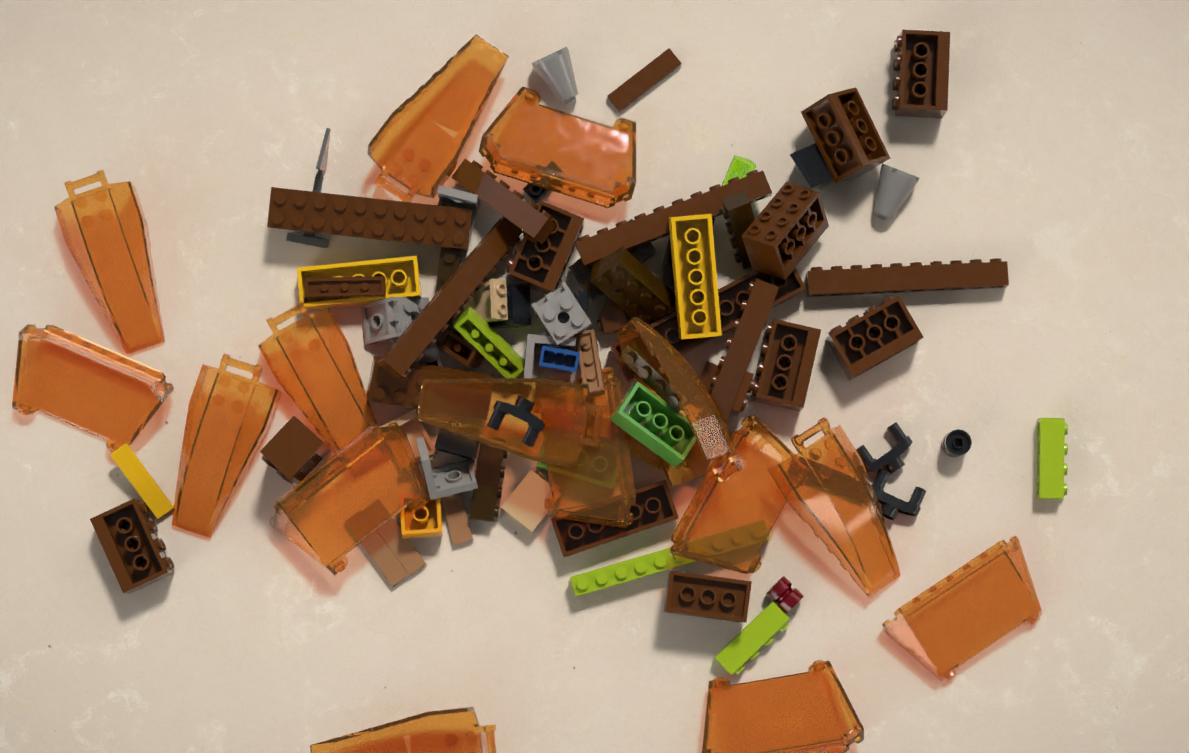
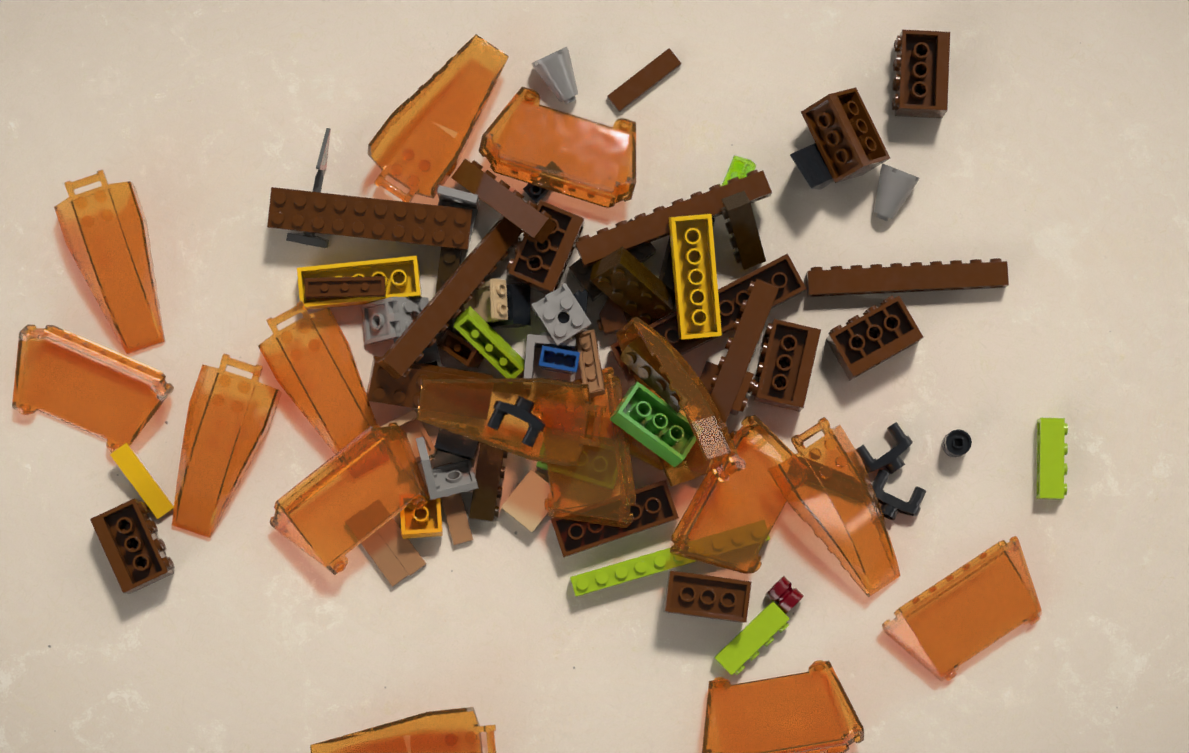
(294, 451): reddish brown brick -> none
(785, 230): reddish brown brick -> none

